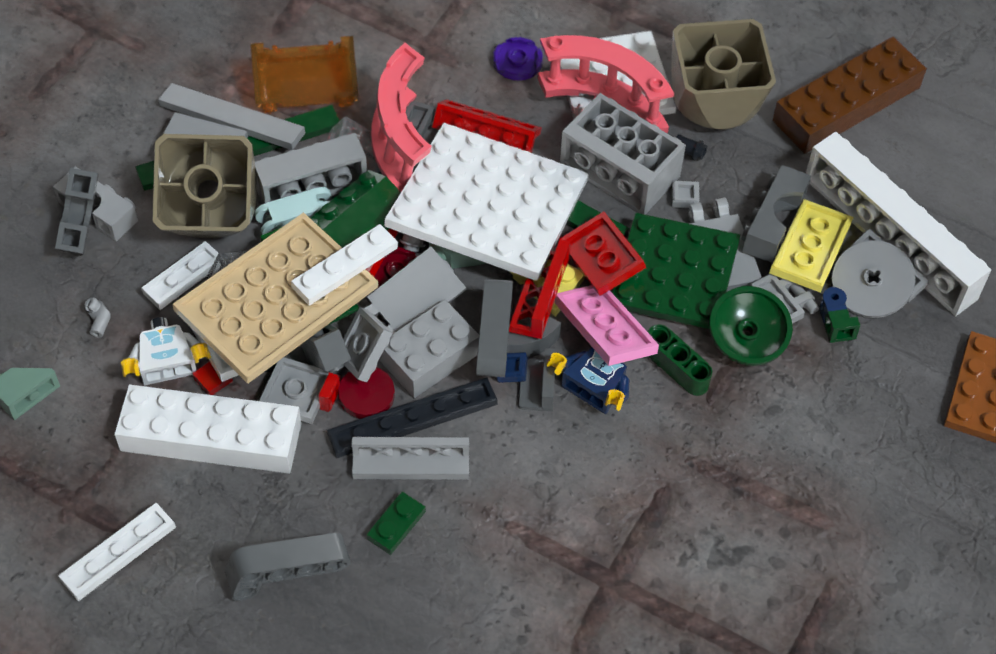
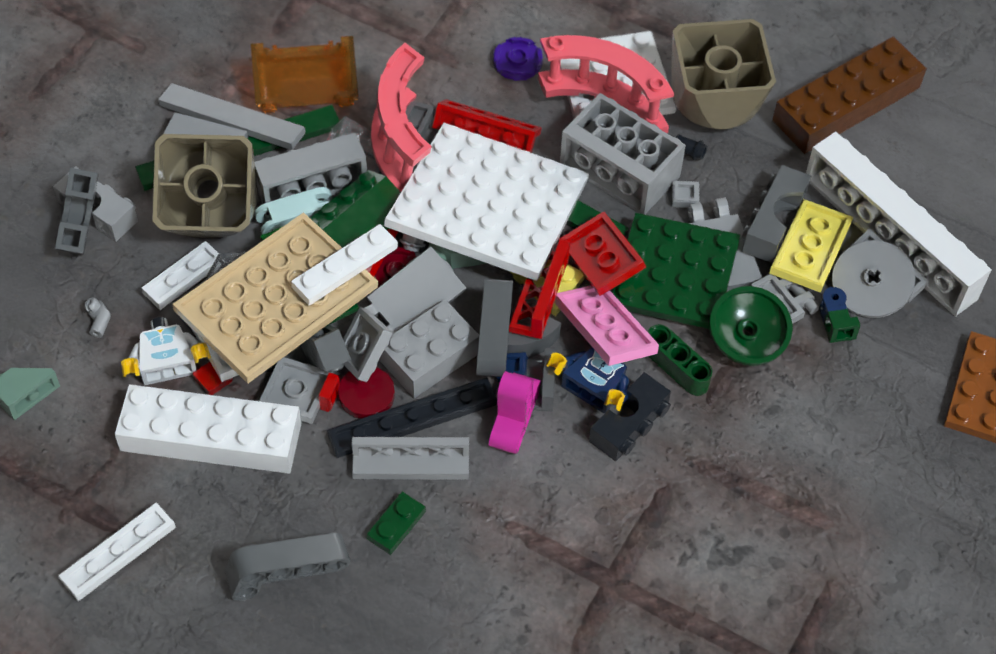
(515, 406): none -> dark pink beam
(618, 434): none -> black arch

